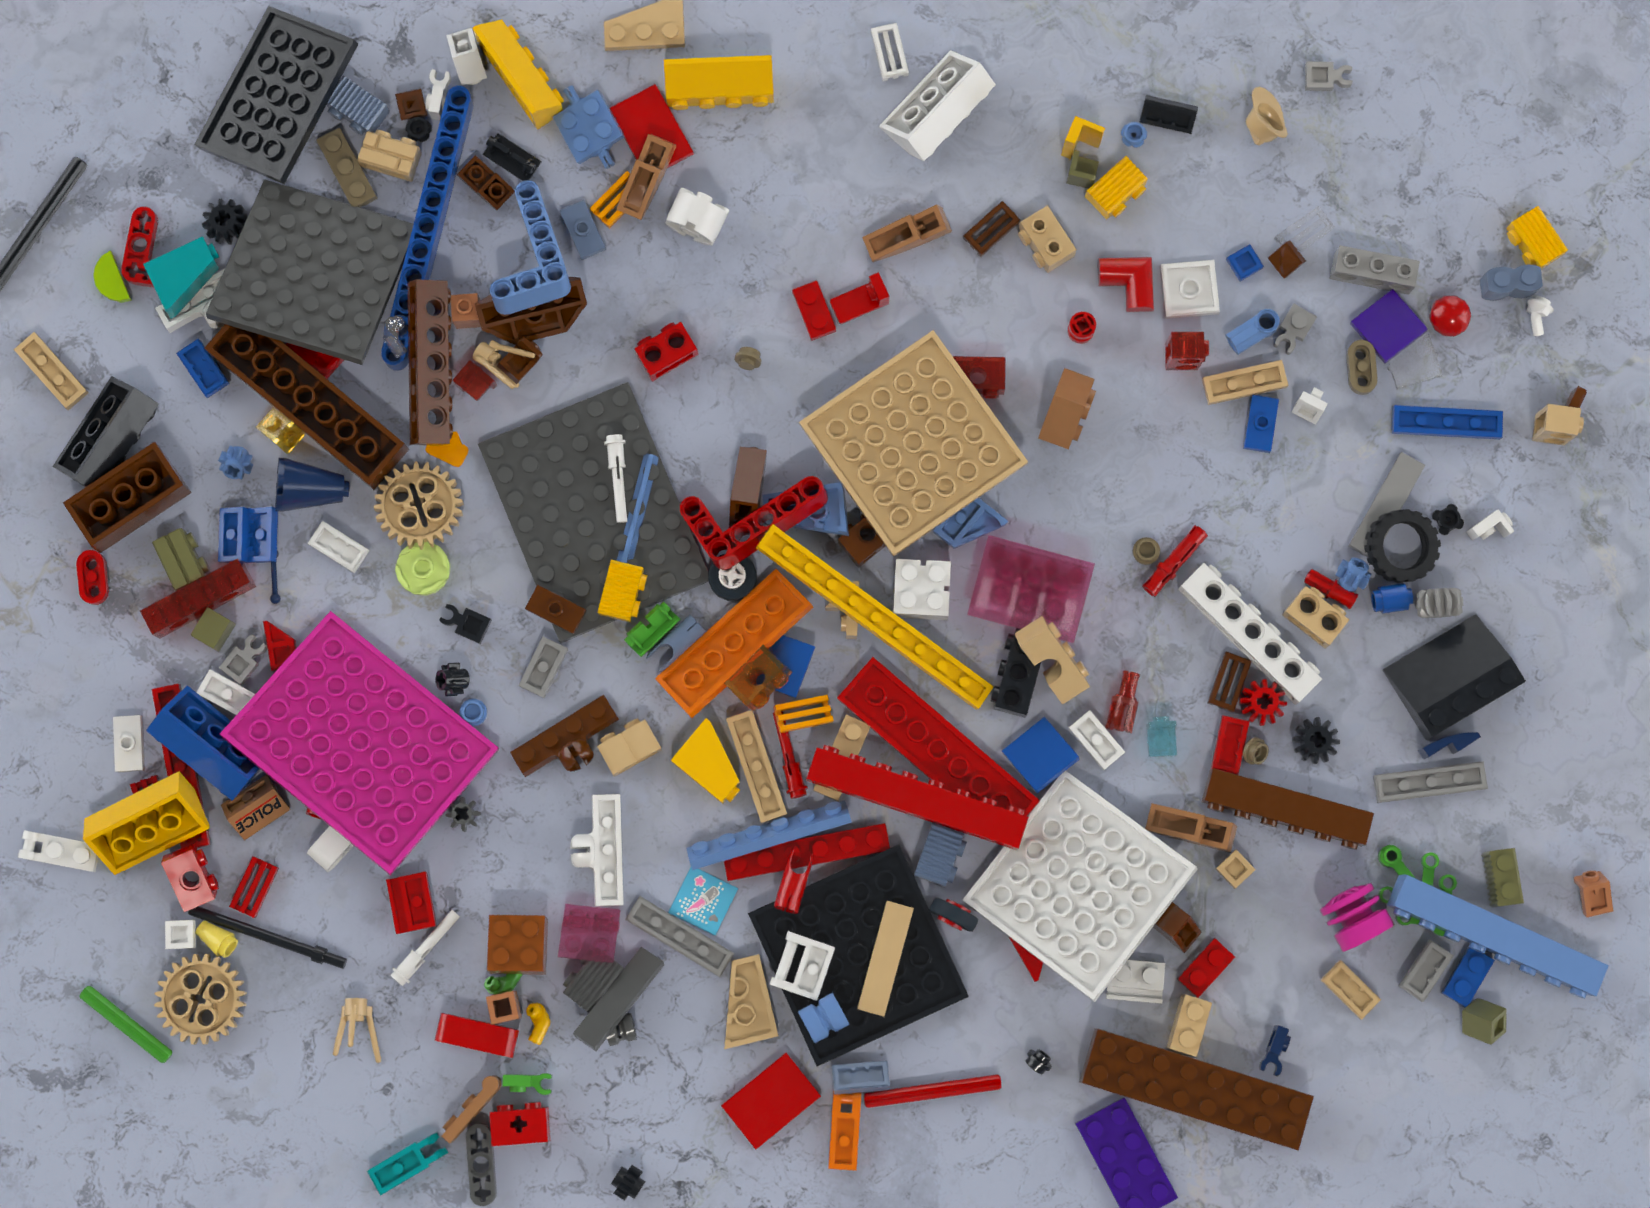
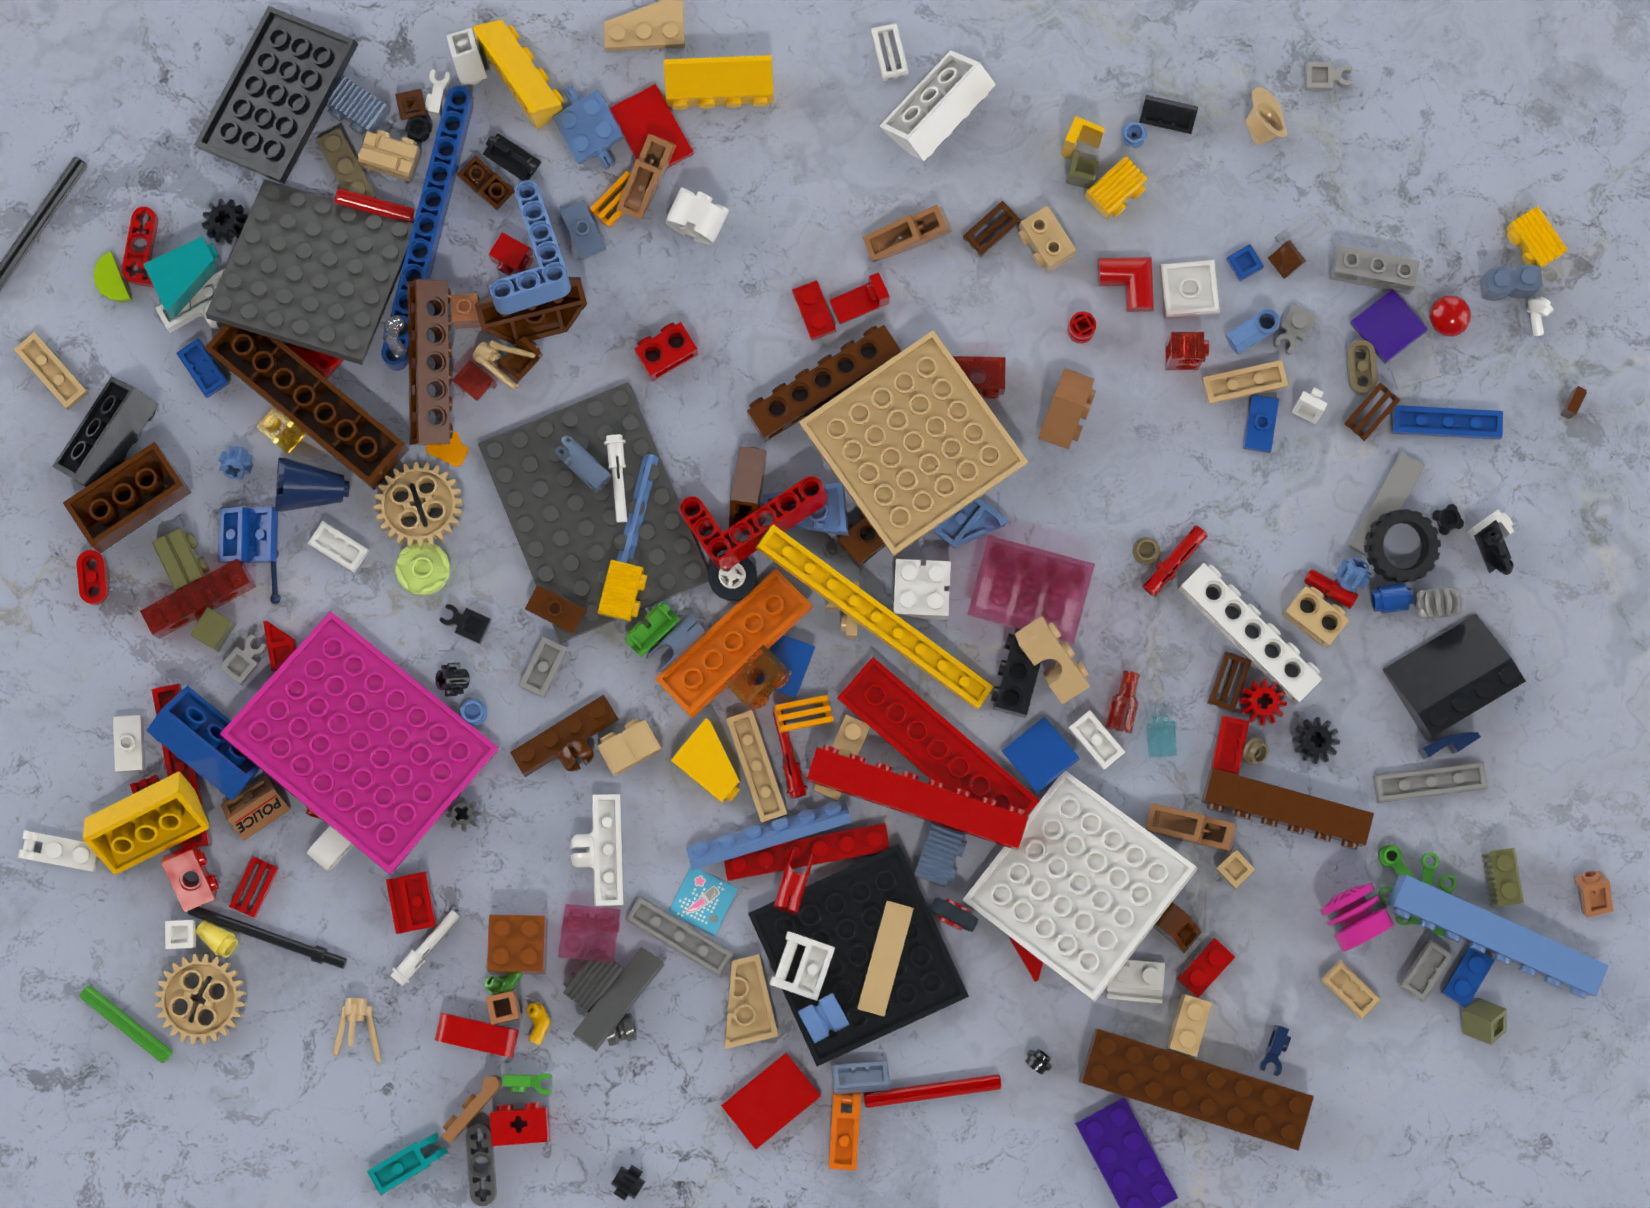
(224, 692): white plate -> none
(373, 205): none -> red axle
(510, 255): none -> red brick
(583, 464): none -> sand blue piece
(748, 358): dark tan plate -> none
(770, 425): none -> reddish brown brick
(1357, 429): none -> reddish brown tile
(1494, 549): none -> black hinge
(1557, 424): tan brick -> none

